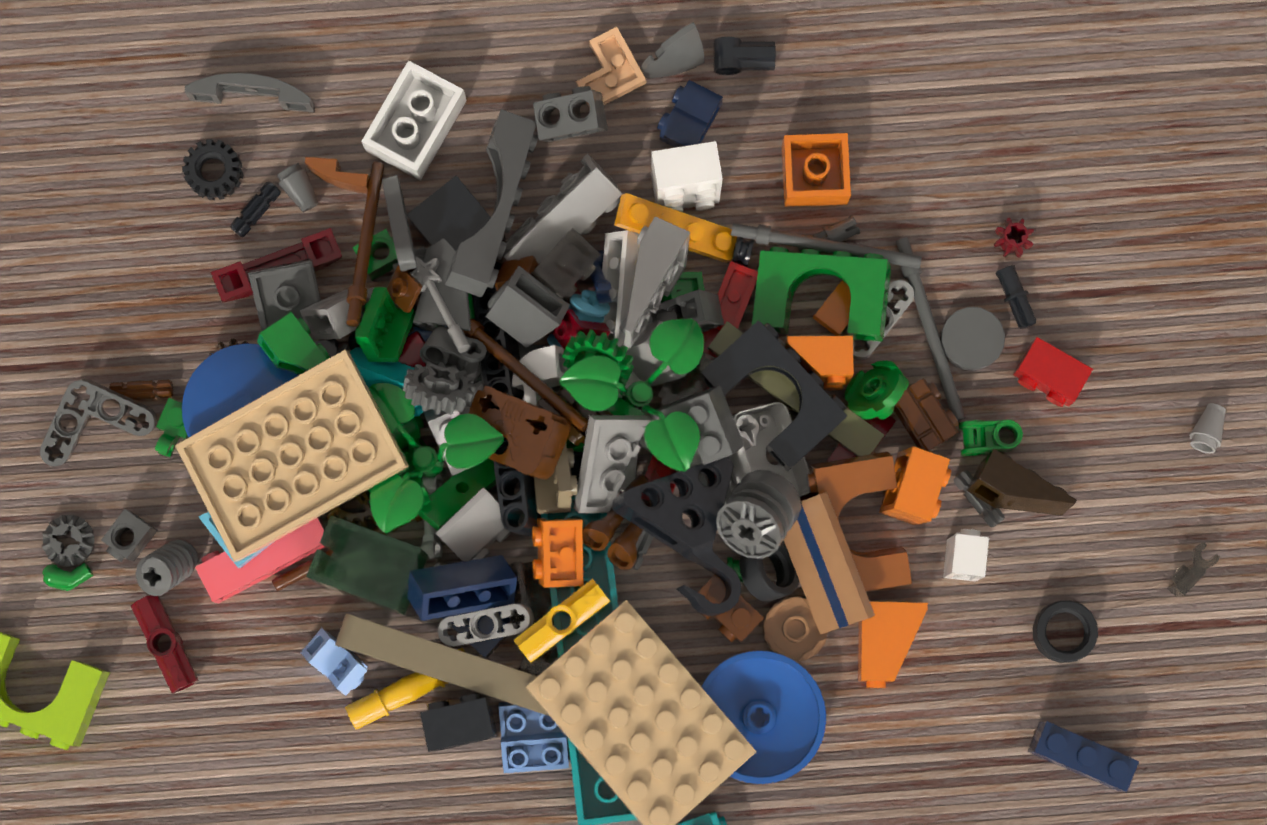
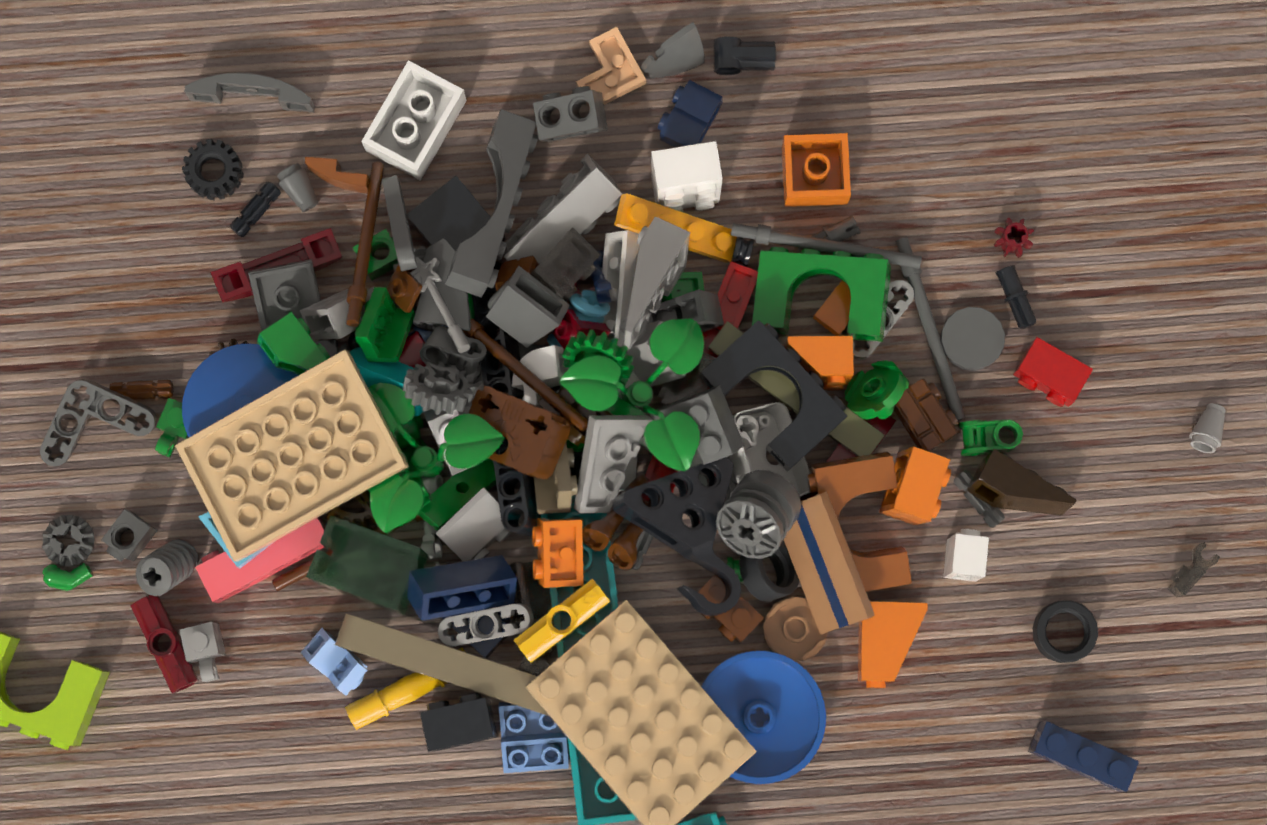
(202, 645): none -> light grey brick

